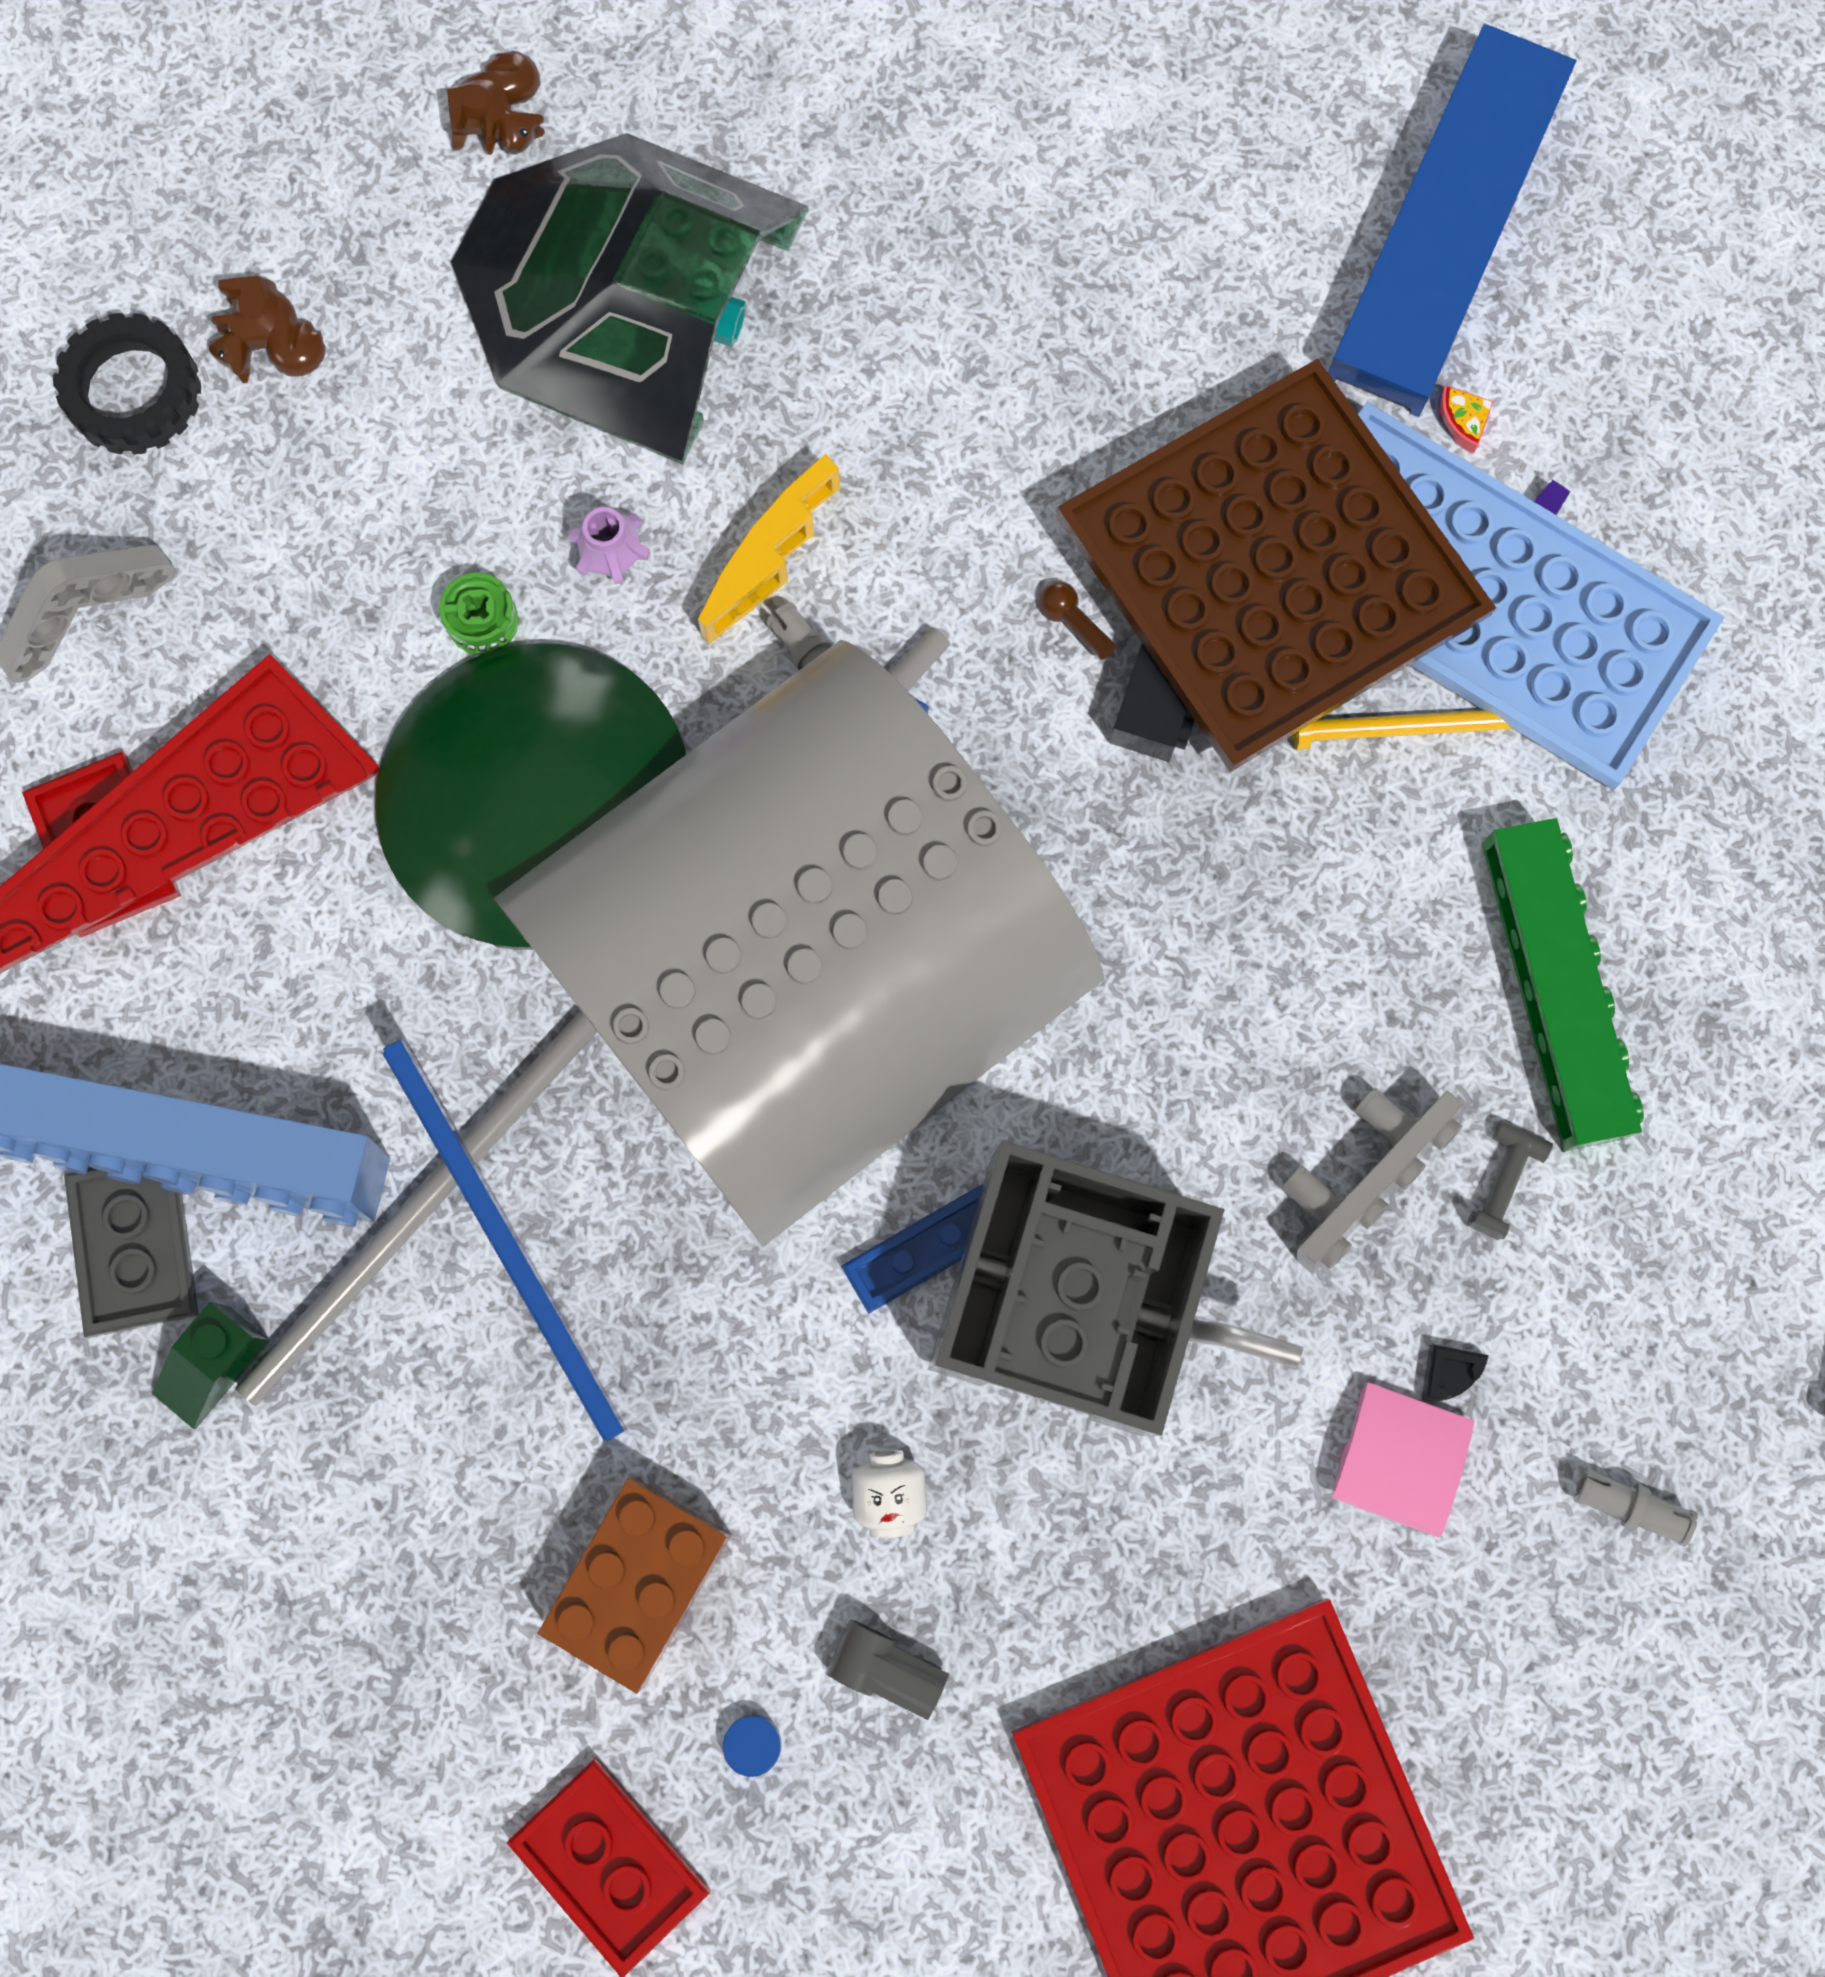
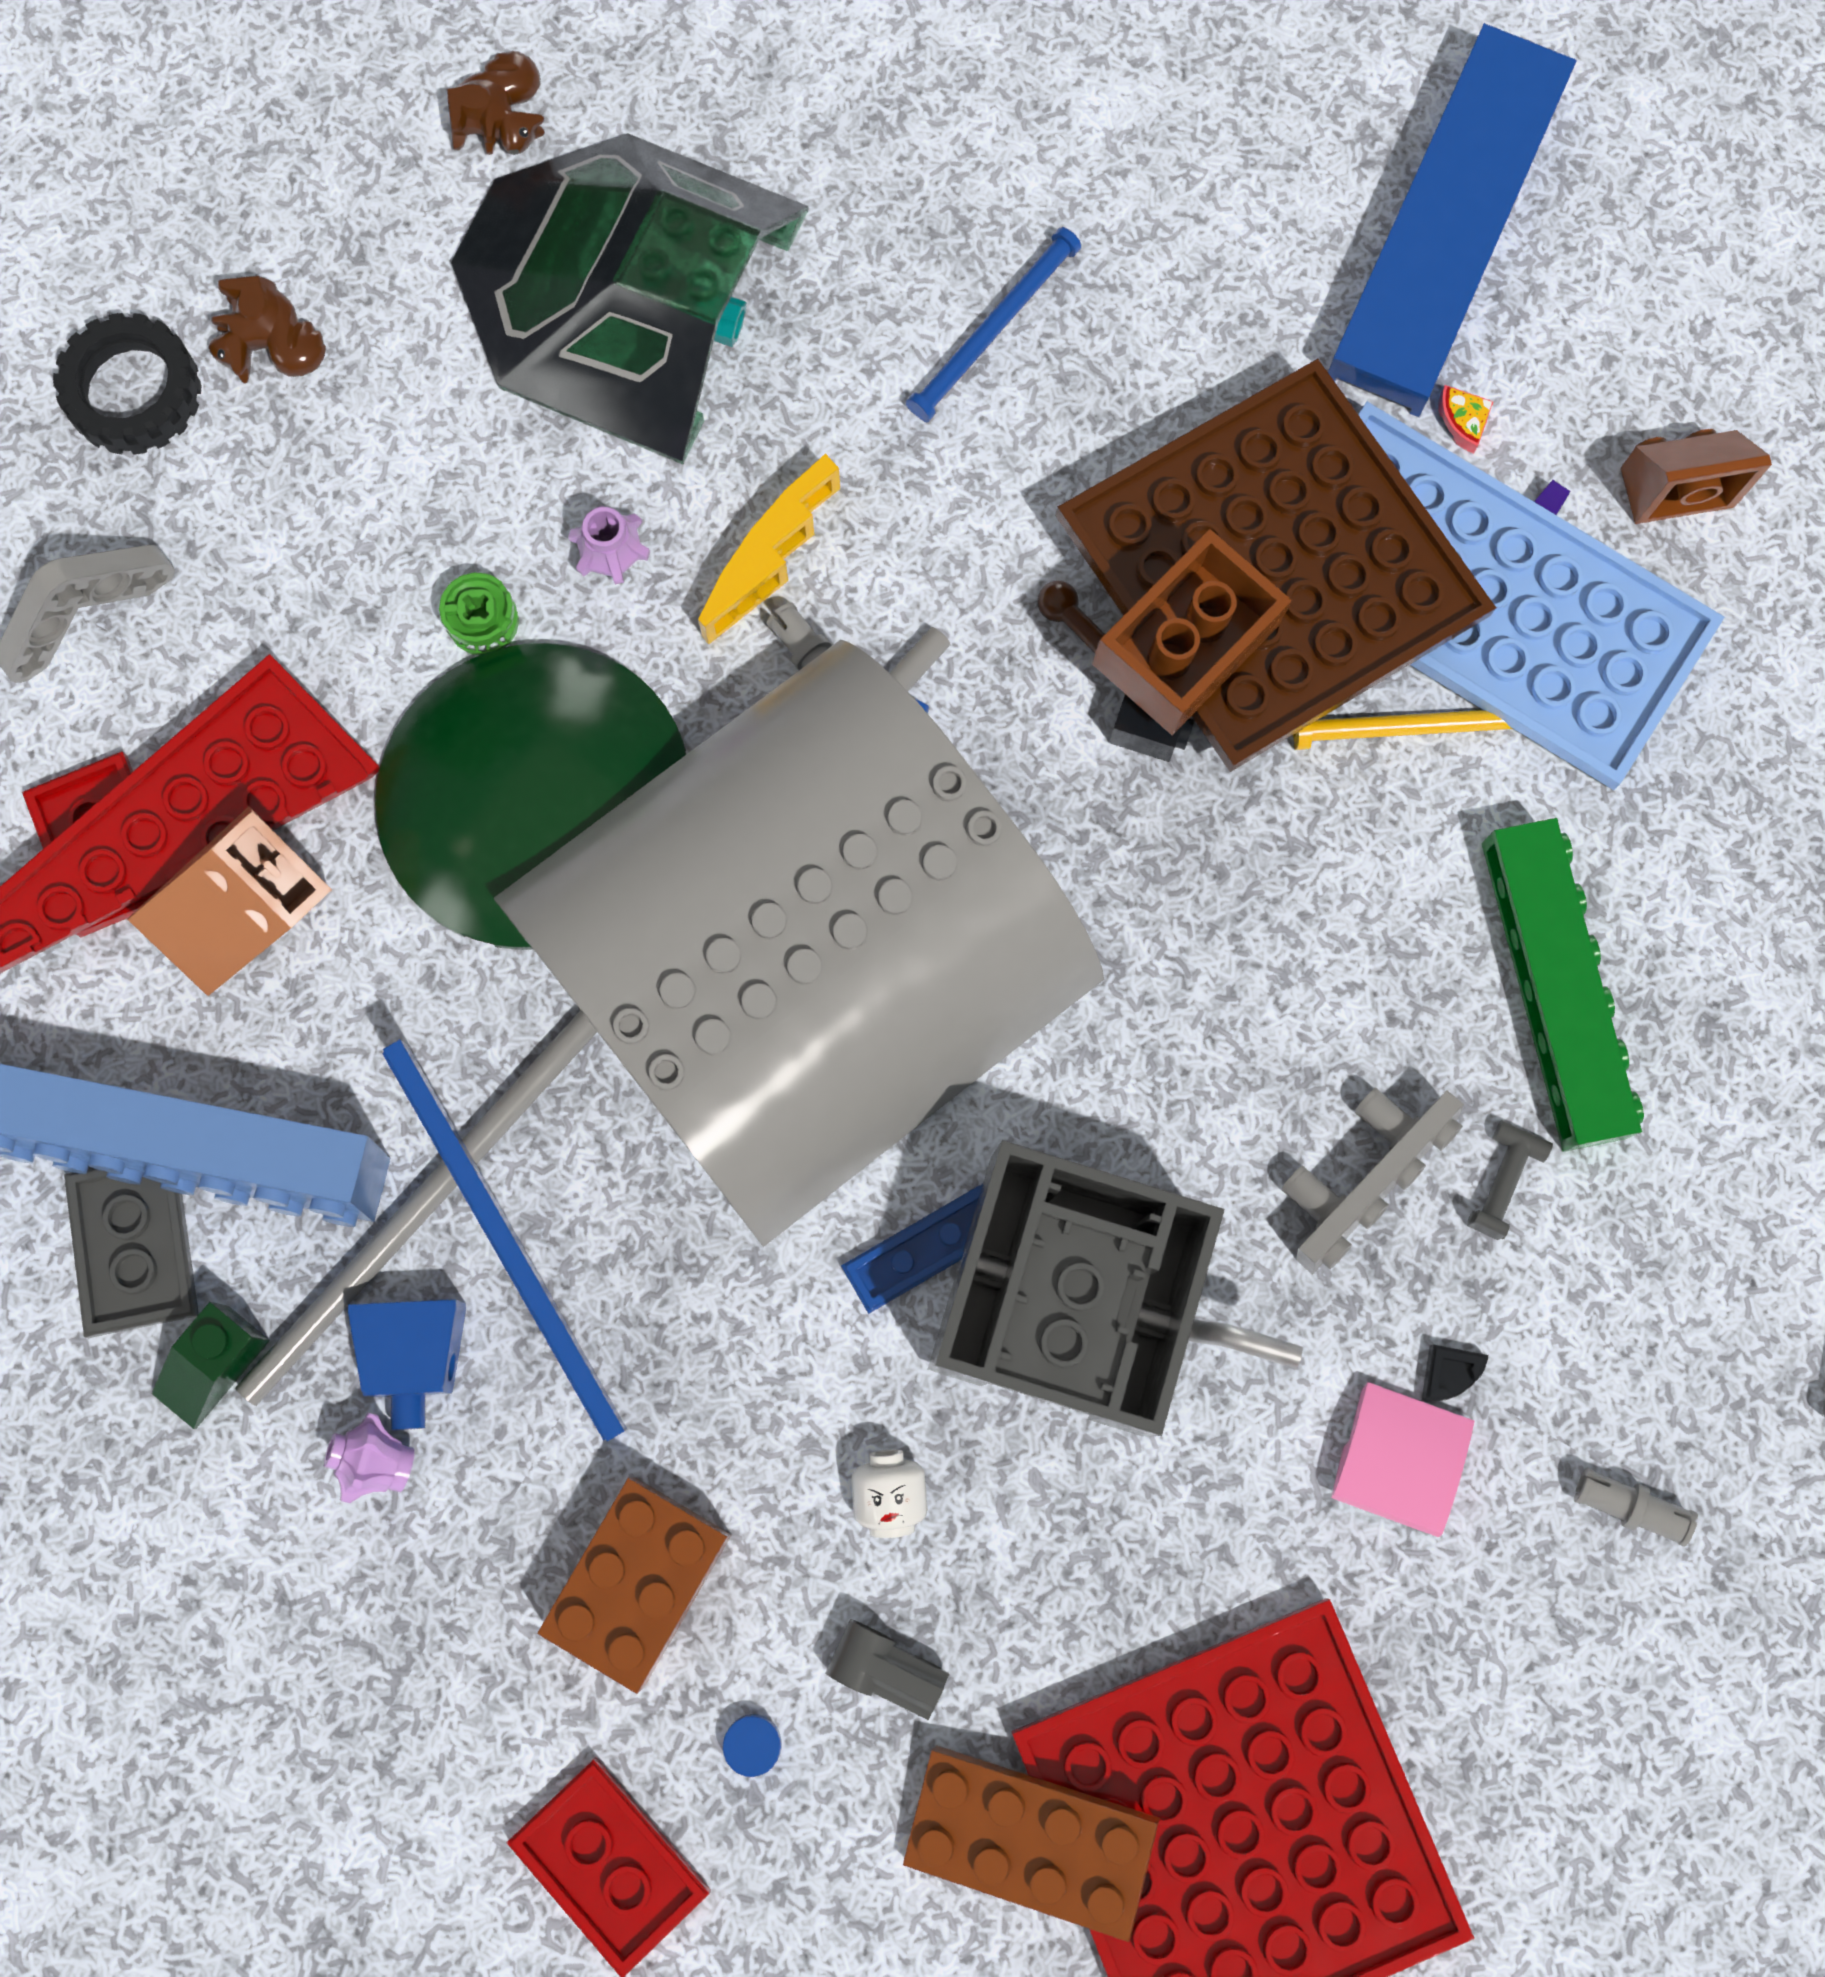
(229, 902): none -> nougat slope
(368, 1460): none -> lavender rock
(407, 1353): none -> blue torso
(1031, 1842): none -> dark orange plate
(1064, 244): none -> blue bar
(1190, 631): none -> dark orange brick
(1691, 474): none -> dark orange slope

